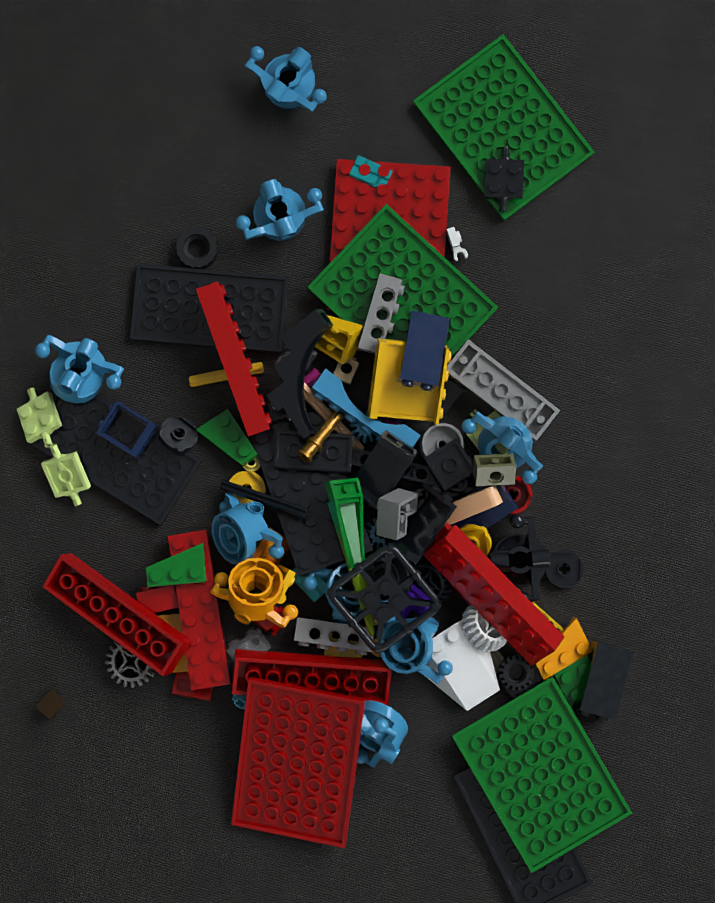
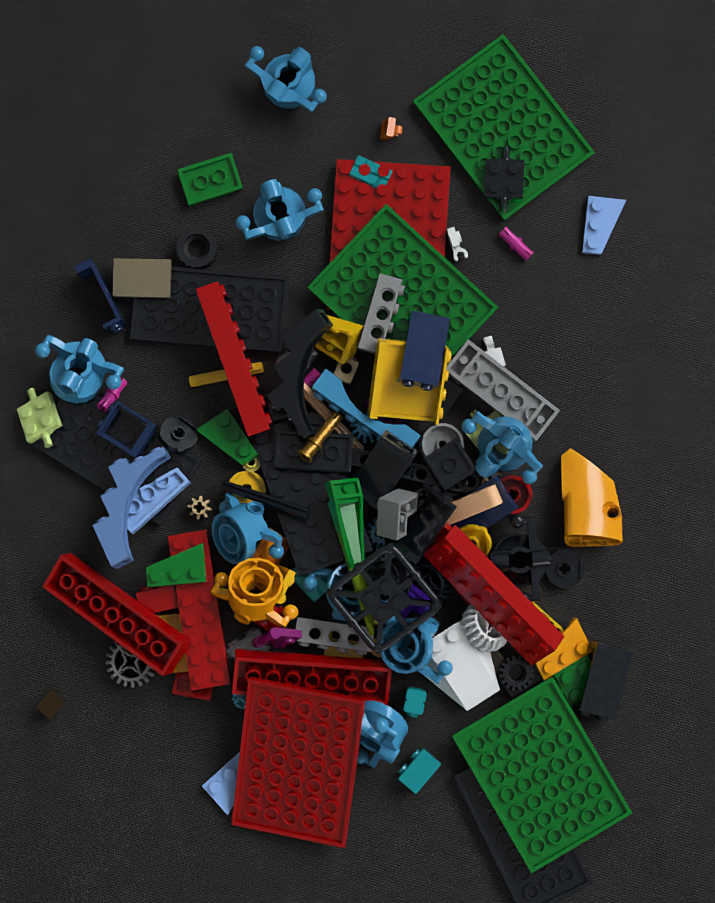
(65, 474): yellowish green plate -> none
(90, 268): none -> dark blue panel
(110, 396): none -> dark pink pin
(118, 501): none -> medium blue arch
(142, 278): none -> dark tan tile
(154, 497): none -> light blue wing
(196, 503): none -> tan gear
(210, 179): none -> green plate
(223, 784): none -> light blue wing
(277, 638): none -> magenta plate
(389, 129): none -> orange tile
(414, 700): none -> teal brick
(418, 770): none -> teal brick
(494, 469): olive brick -> none
(495, 353): none -> white plate
(515, 243): none -> dark pink pin
(588, 501): none -> light orange panel
(599, 222): none -> light blue wing

